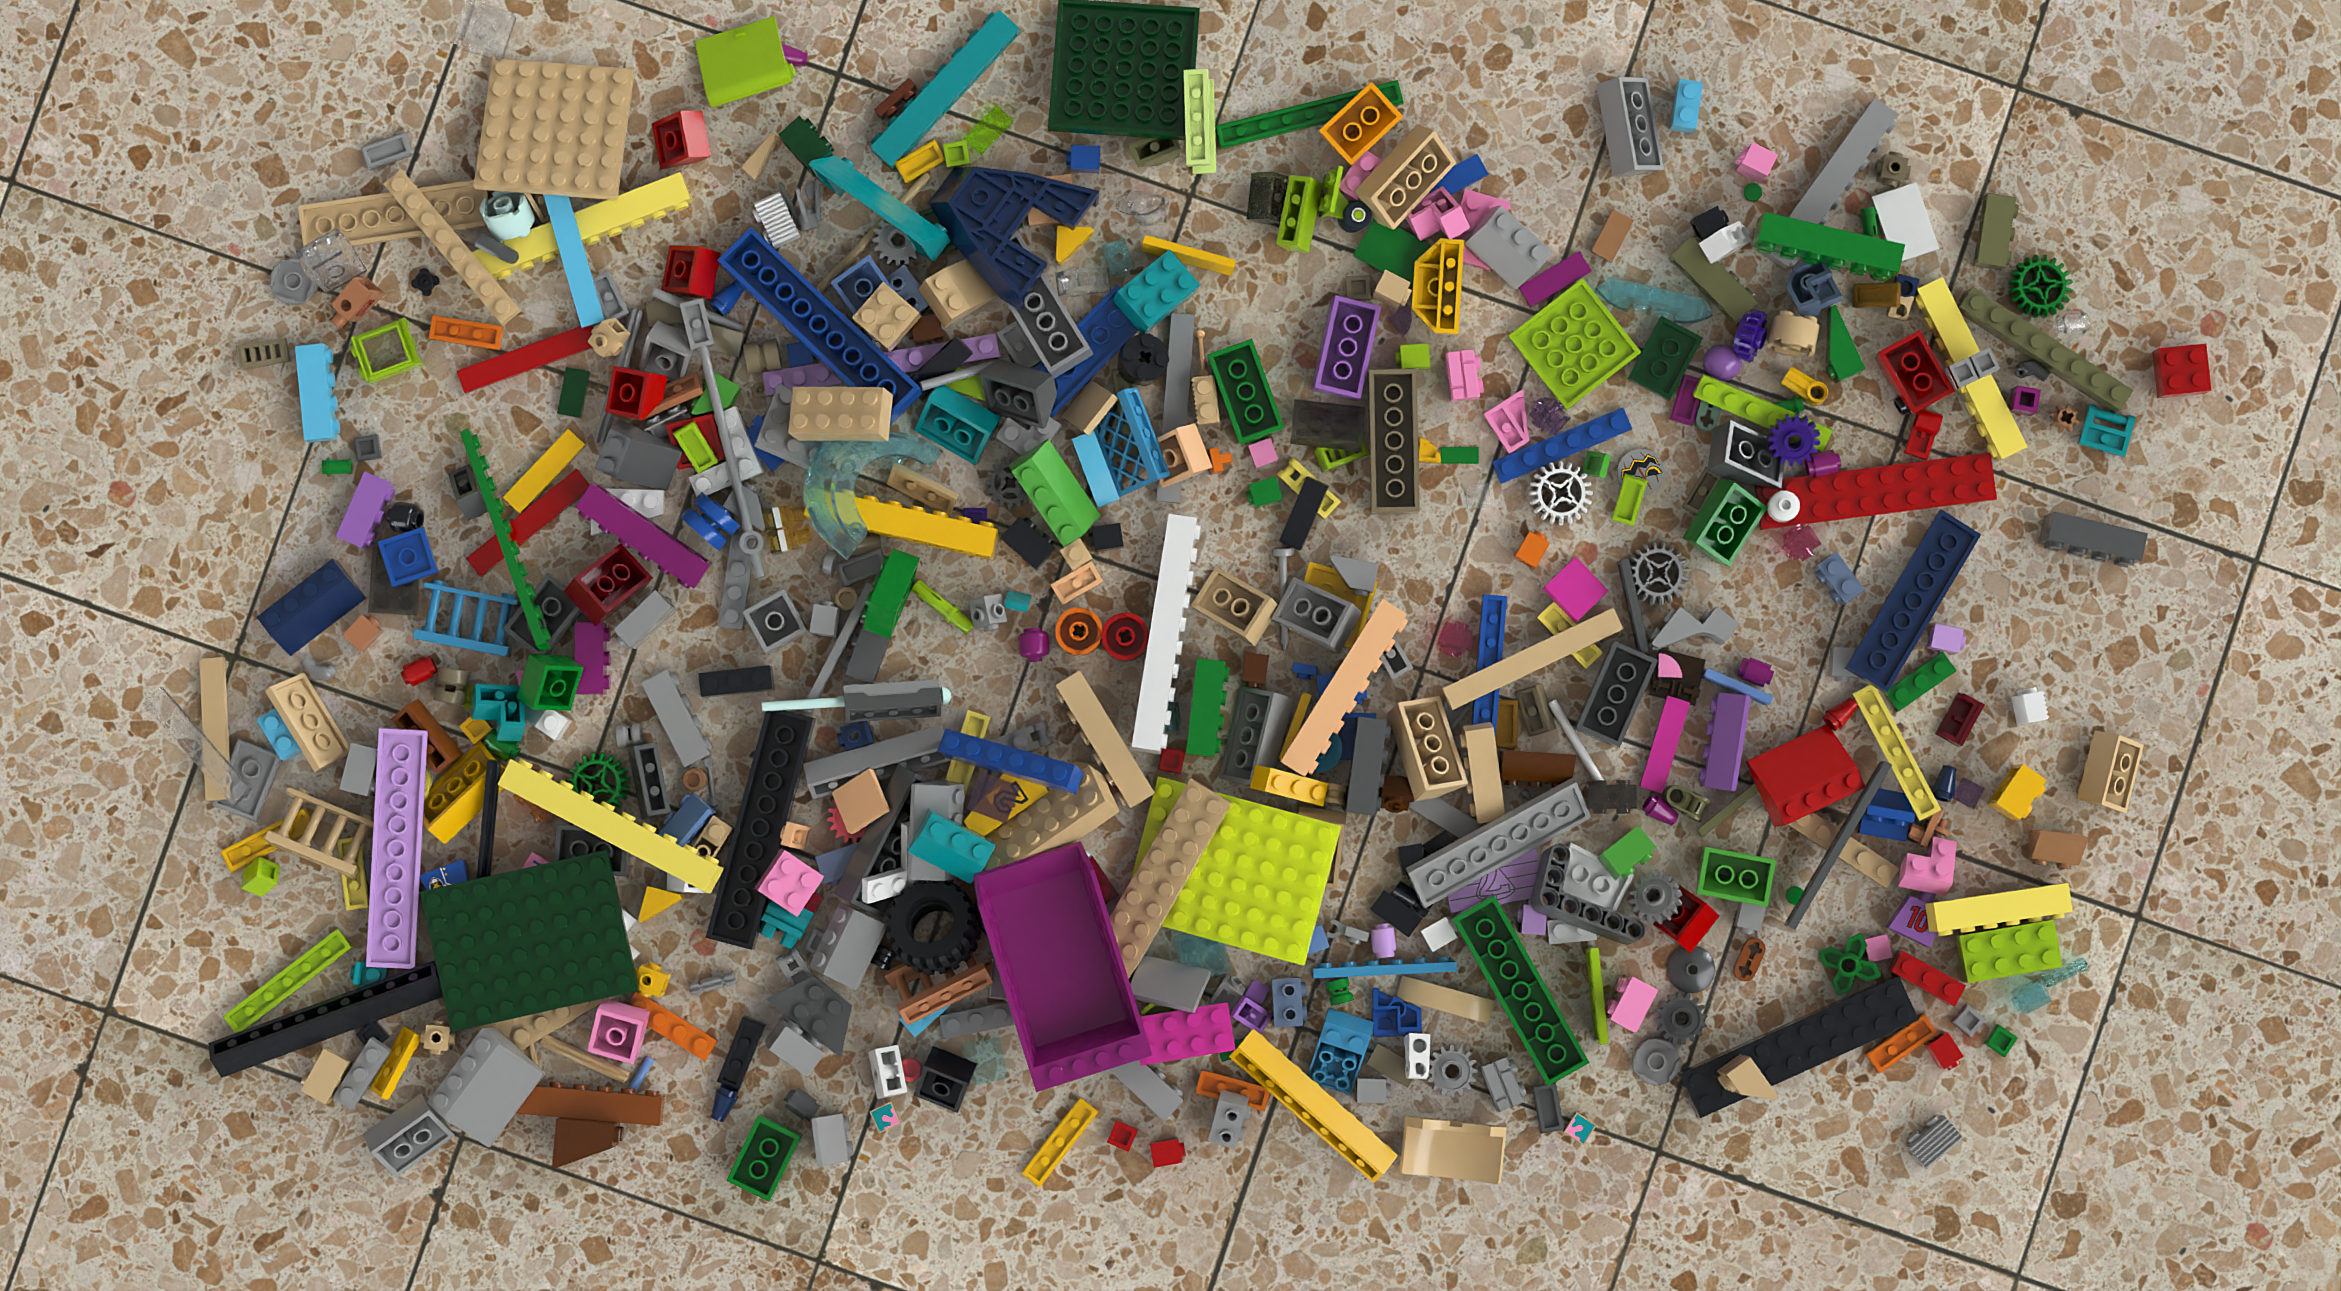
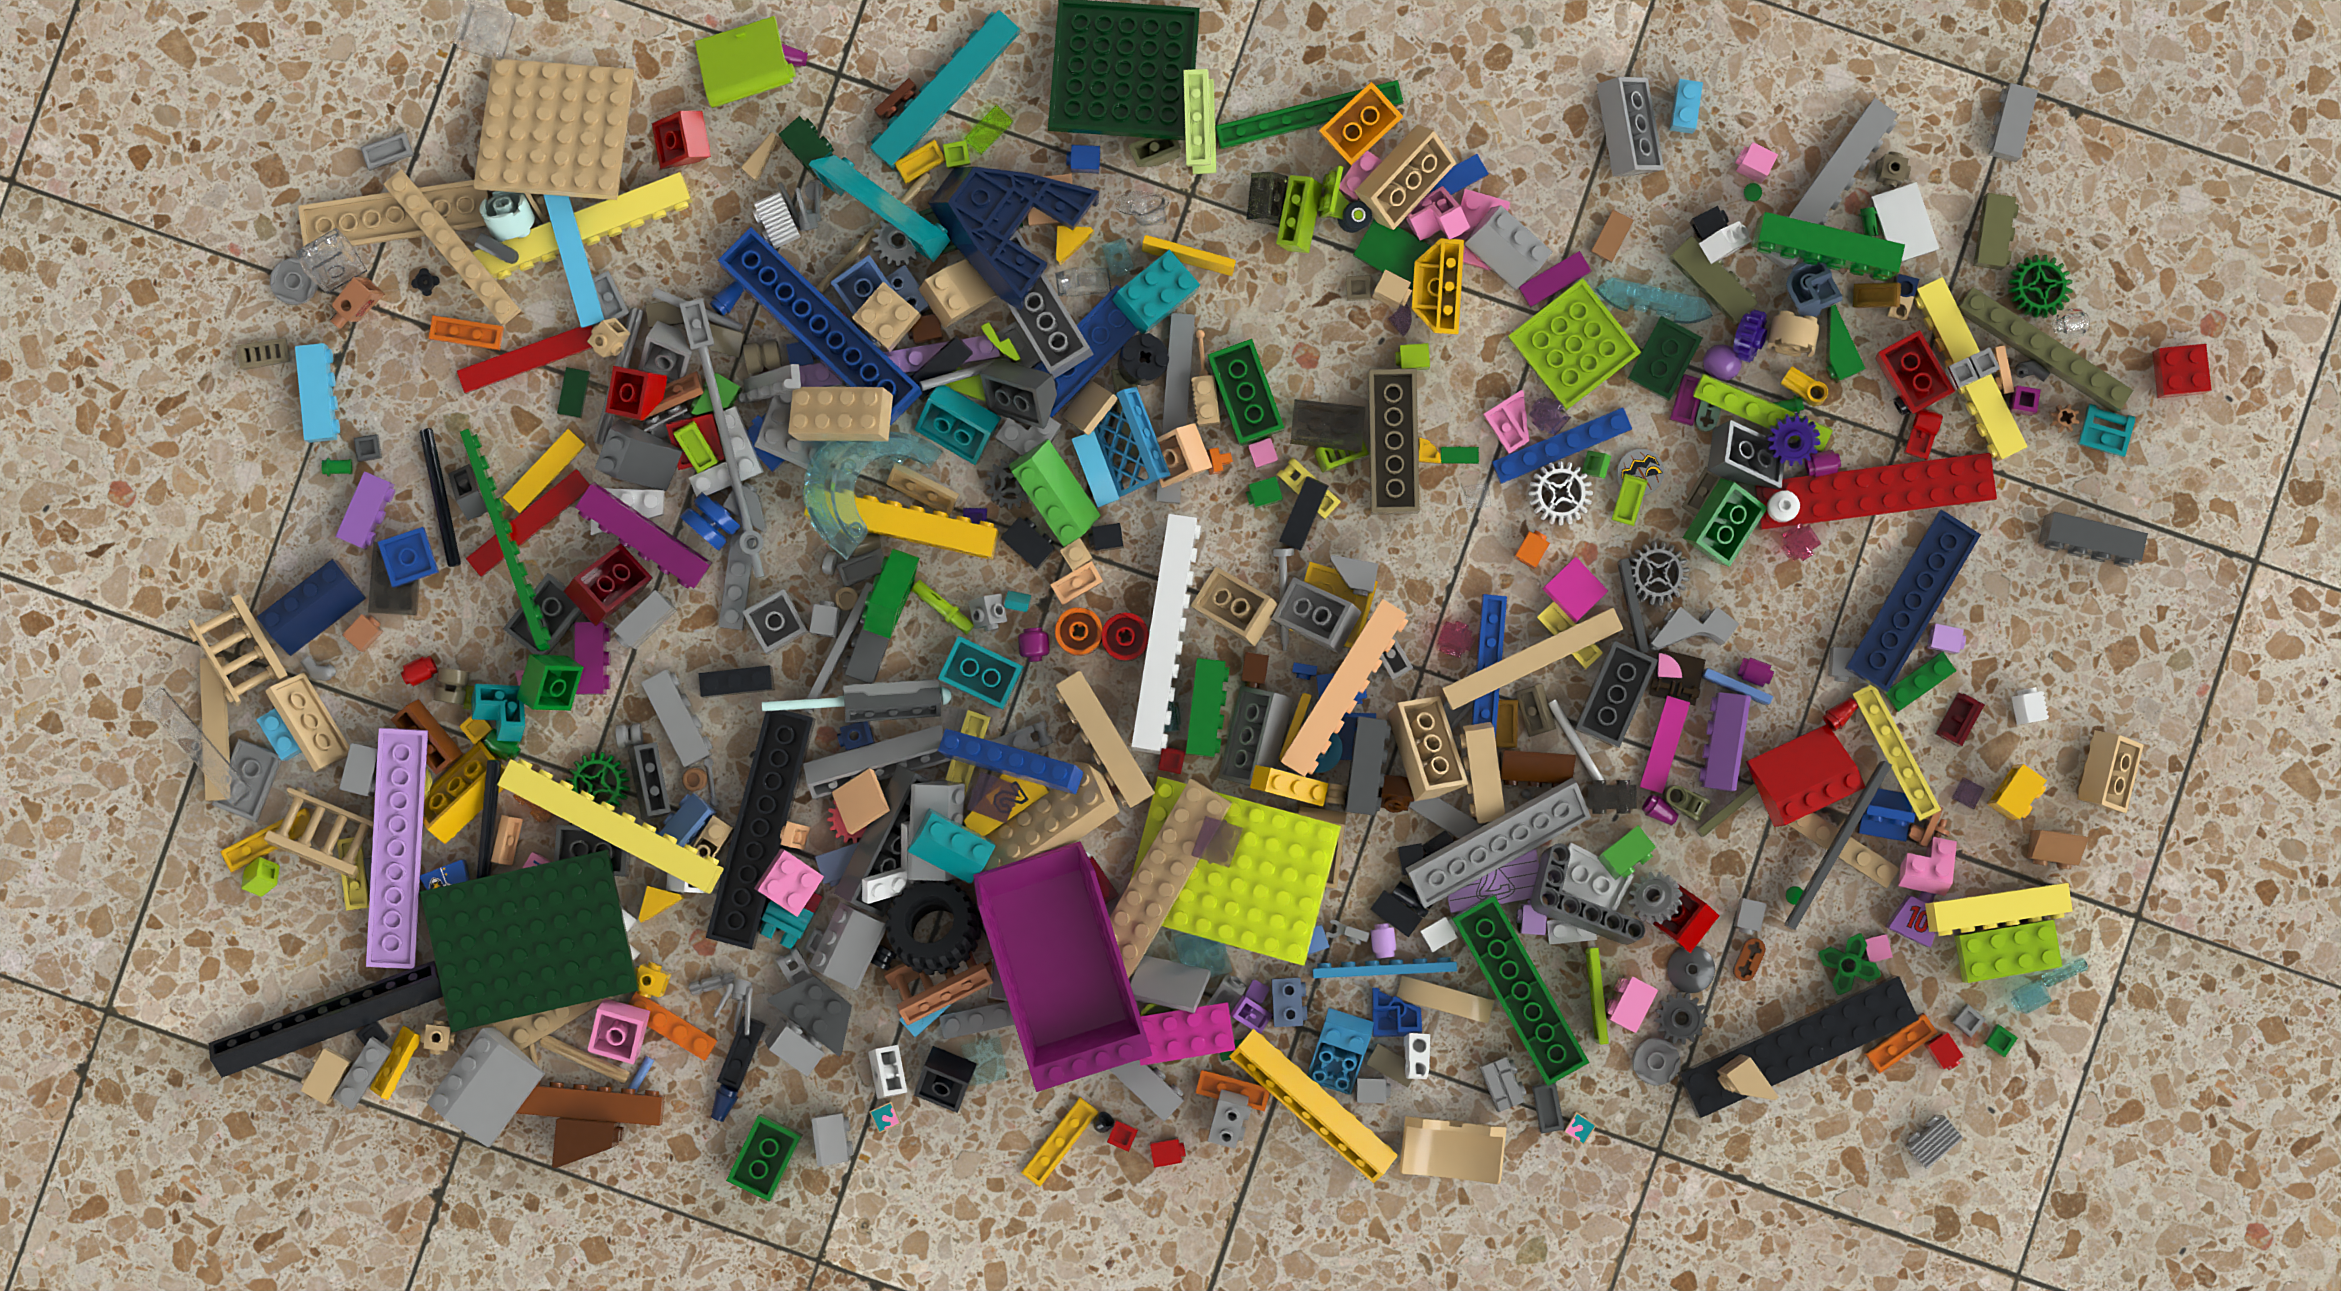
(248, 631): none -> tan fence
(288, 981): lime plate -> none
(366, 975): teal bracket -> none
(405, 517): black head -> none
(407, 1135): light grey slope -> none
(409, 344): lime window -> none
(440, 497): none -> black axle
(475, 640): dark azure fence -> none
(506, 840): none -> light nougat plate
(548, 721): white slope -> none
(690, 271): red slope -> none
(740, 991): none -> light grey plant
(770, 384): none -> light grey hinge
(789, 538): clear yellow hips -> none
(801, 1104): dark grey brick -> none
(912, 1069): coral tile -> none
(980, 672): none -> teal brick
(1005, 346): none -> lime slope
(1103, 1122): none -> black hinge
(1217, 841): none -> piece
(1340, 996): green wheel -> none
(1345, 348): medium lavender brick -> none
(1462, 375): bright pink brick -> none
(1464, 1073): light grey gear -> none
(1735, 876): bright green slope -> none
(1838, 579): sand blue brick -> none
(1926, 978): red brick -> none
(1945, 784): dark blue cone -> none
(2003, 375): none -> light nougat plate
(2012, 122): none -> light grey brick

